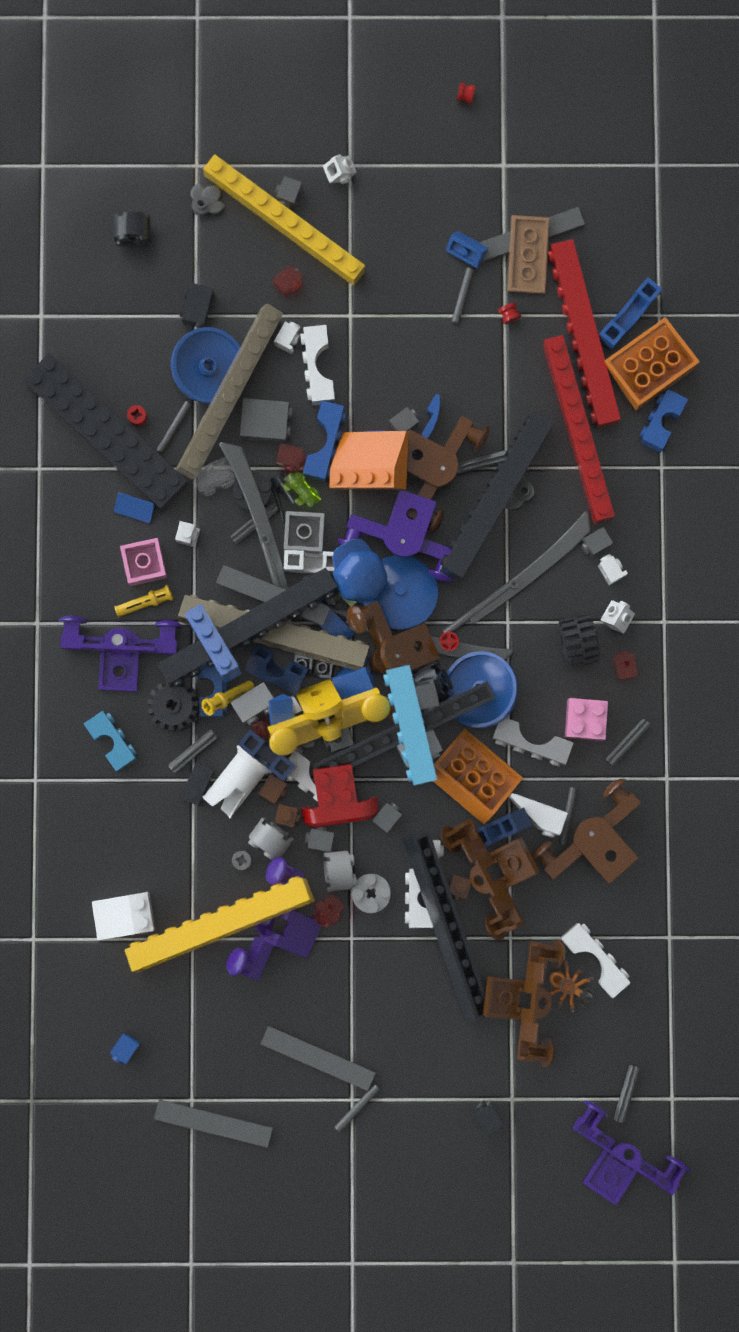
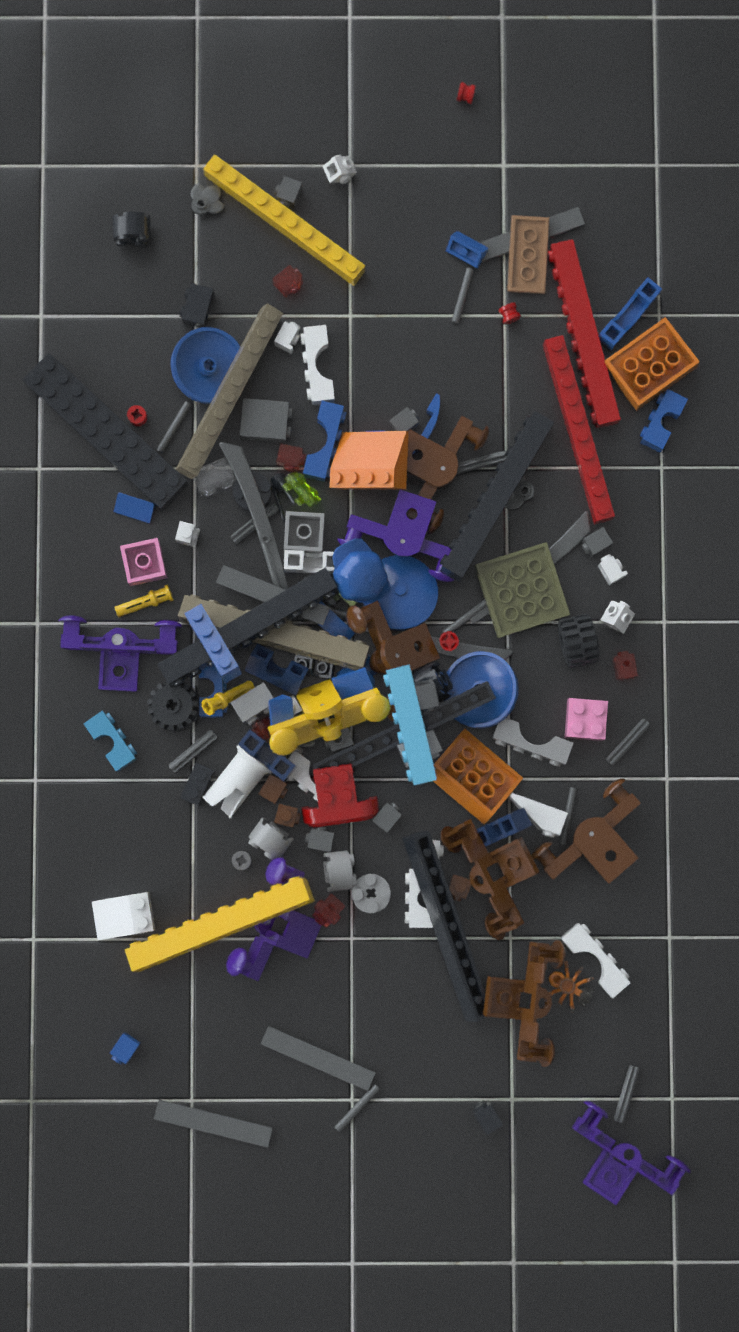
(522, 589): none -> olive plate

